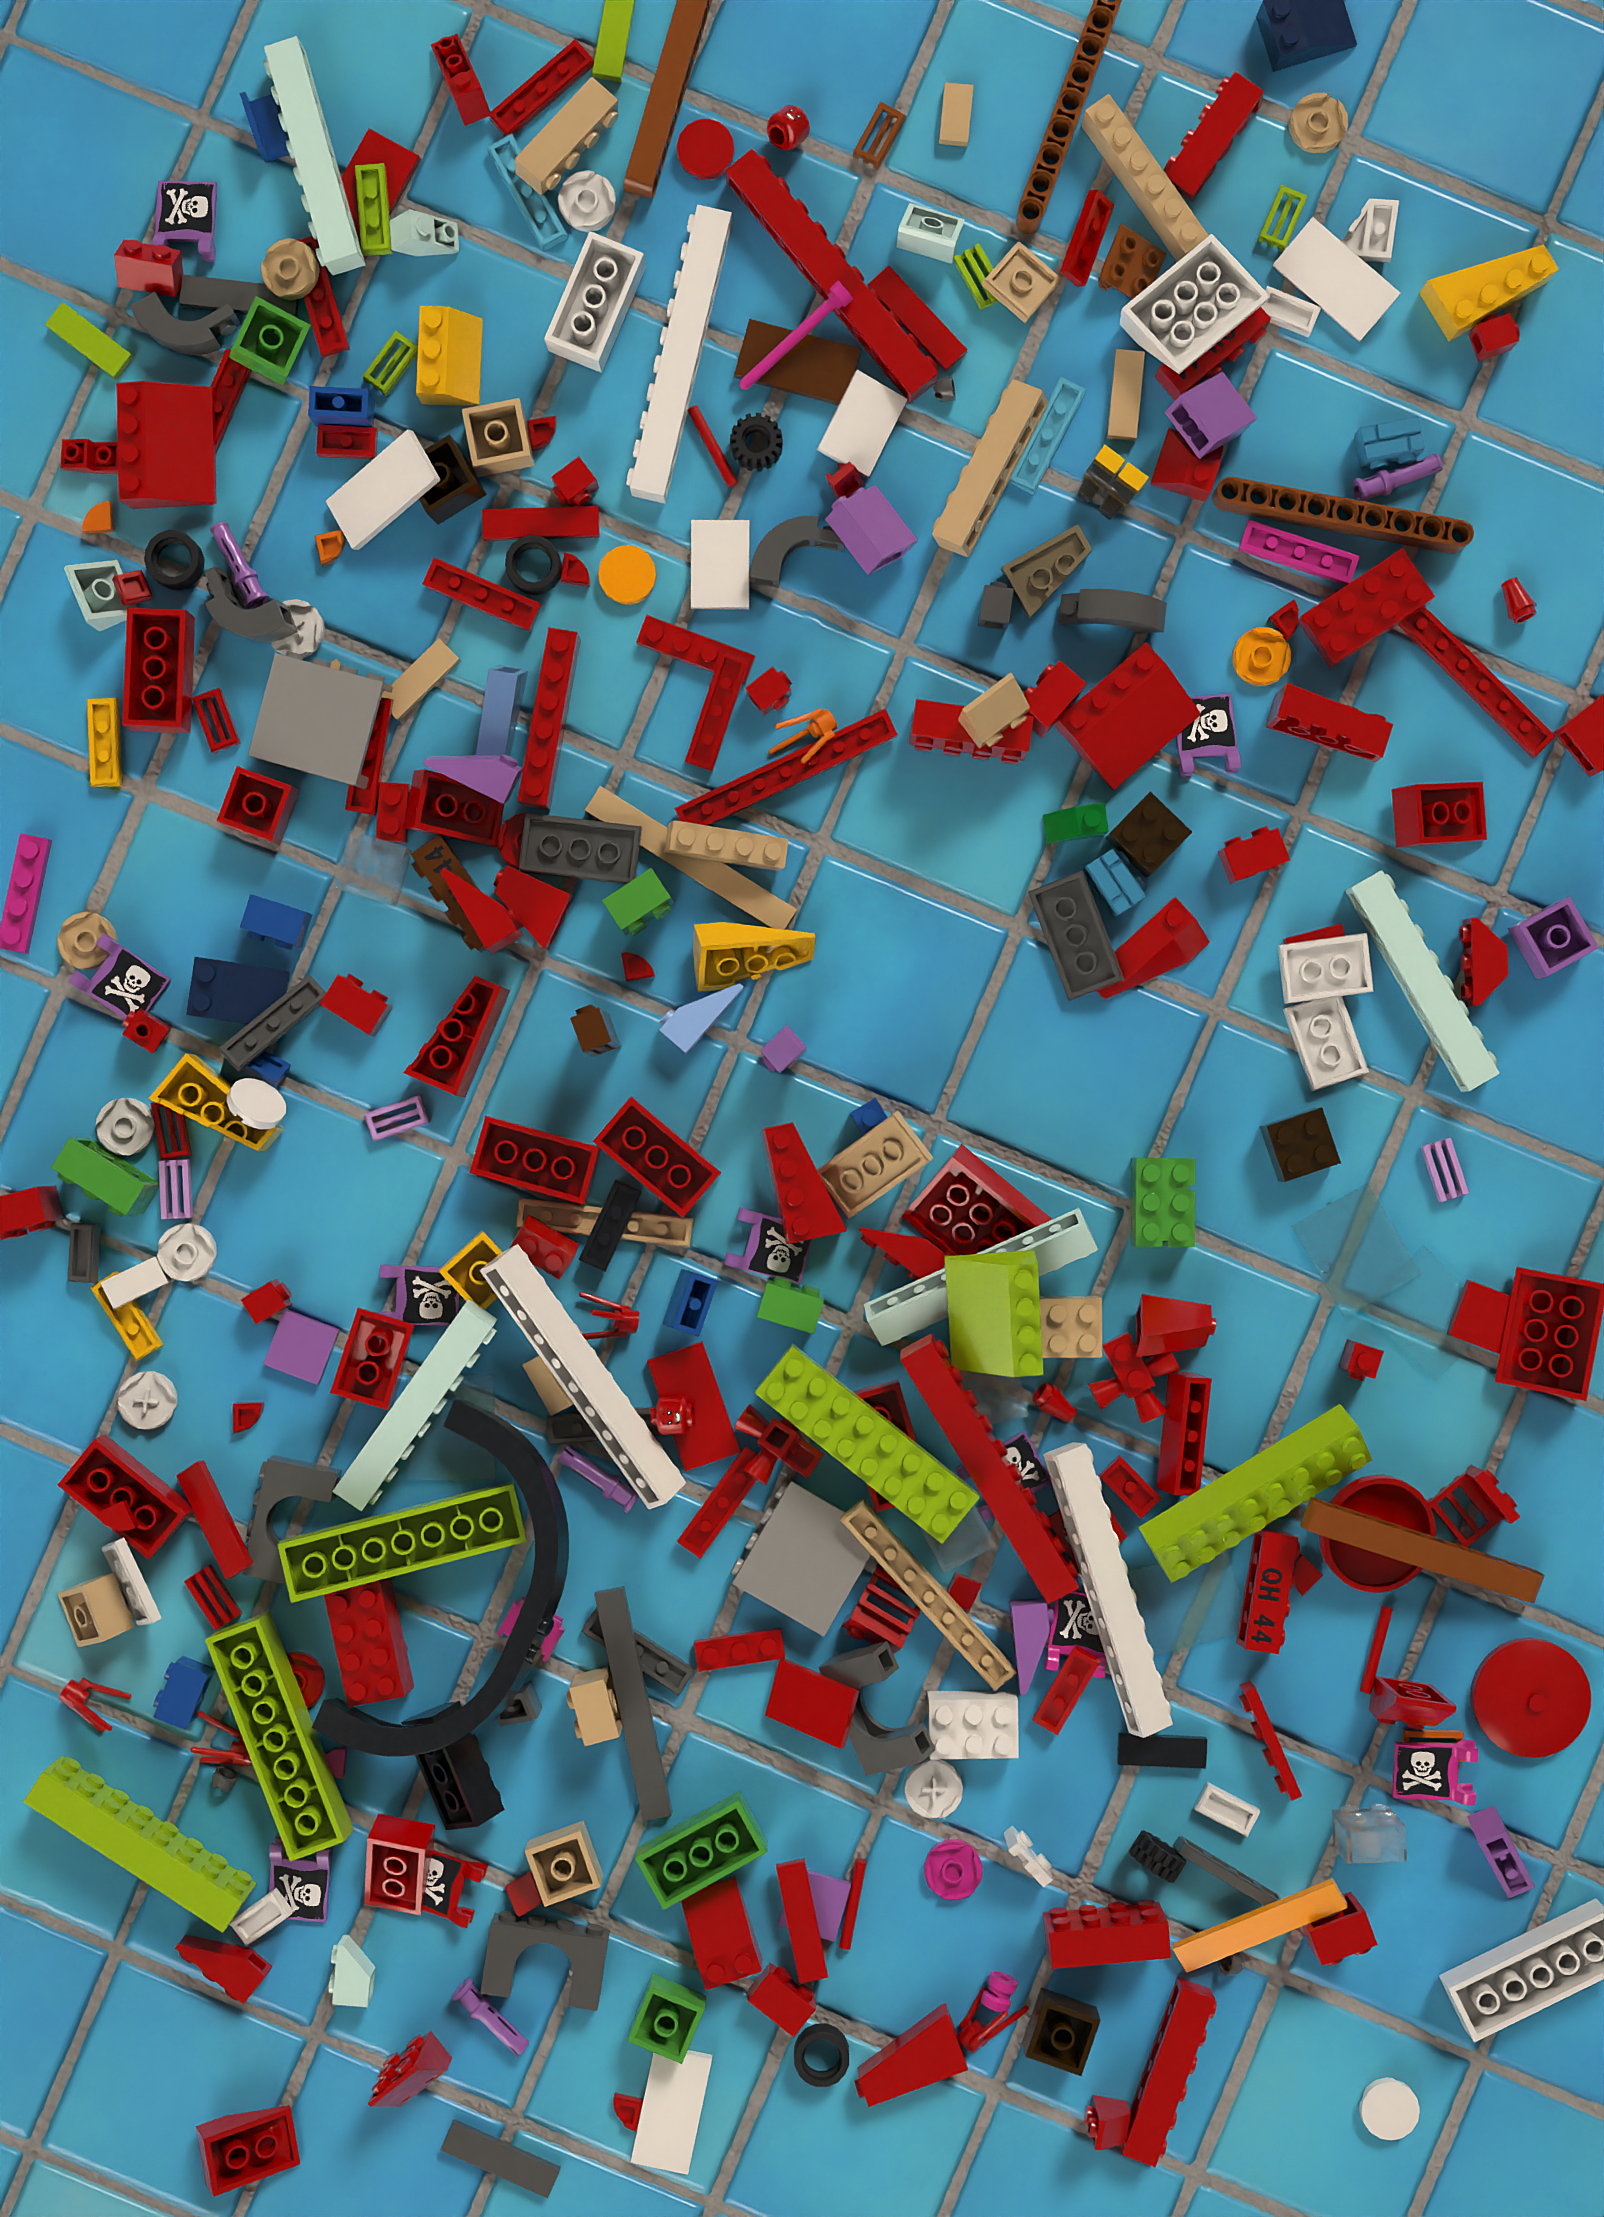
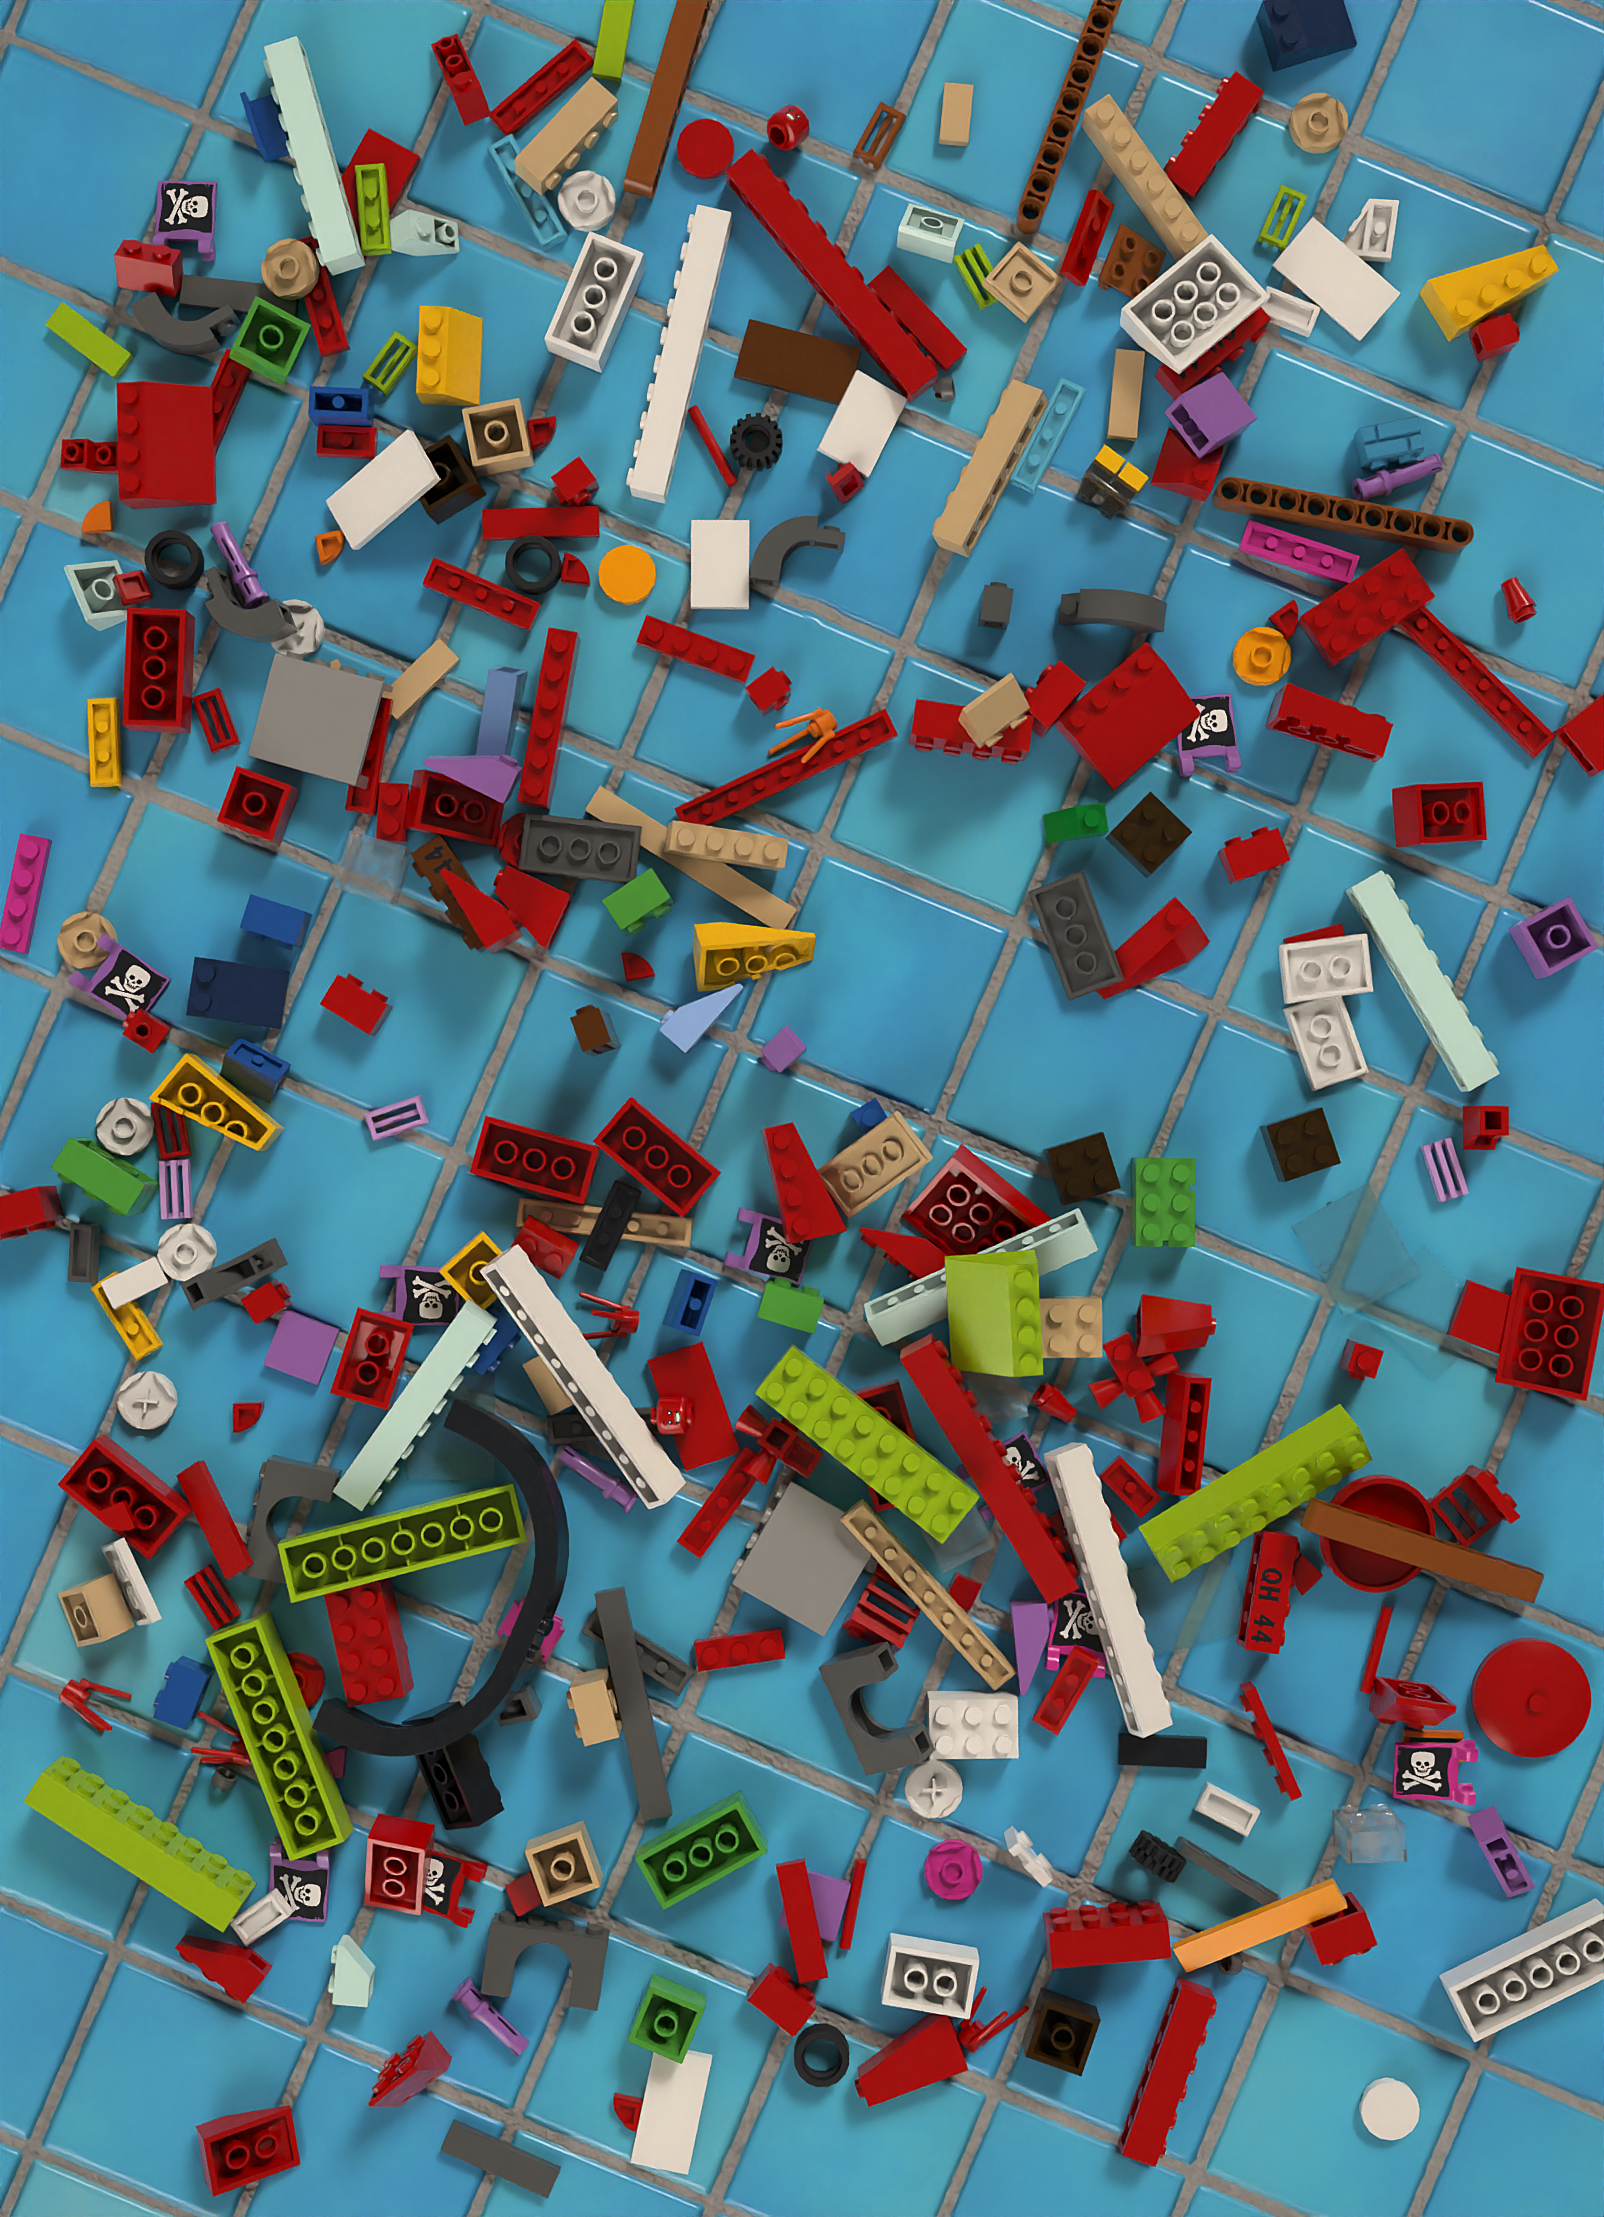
(234, 1274): none -> dark grey arch
(256, 1103): white tile -> none
(273, 1023): dark grey tile -> none
(460, 1039): red wedge -> none
(505, 1337): none -> blue brick
(717, 710): red tile -> none
(722, 1933): red slope -> none
(812, 1703): red tile -> none
(836, 298): dark pink piece -> none
(870, 528): medium lavender brick -> none
(929, 1976): none -> white brick
(999, 1991): dark pink wheel -> none
(1045, 568): dark tan wing -> none
(1082, 1168): none -> dark brown brick
(1107, 2121): red slope -> none
(1115, 882): dark azure brick -> none
(1482, 962): red slope -> none
(1484, 1126): none -> red brick

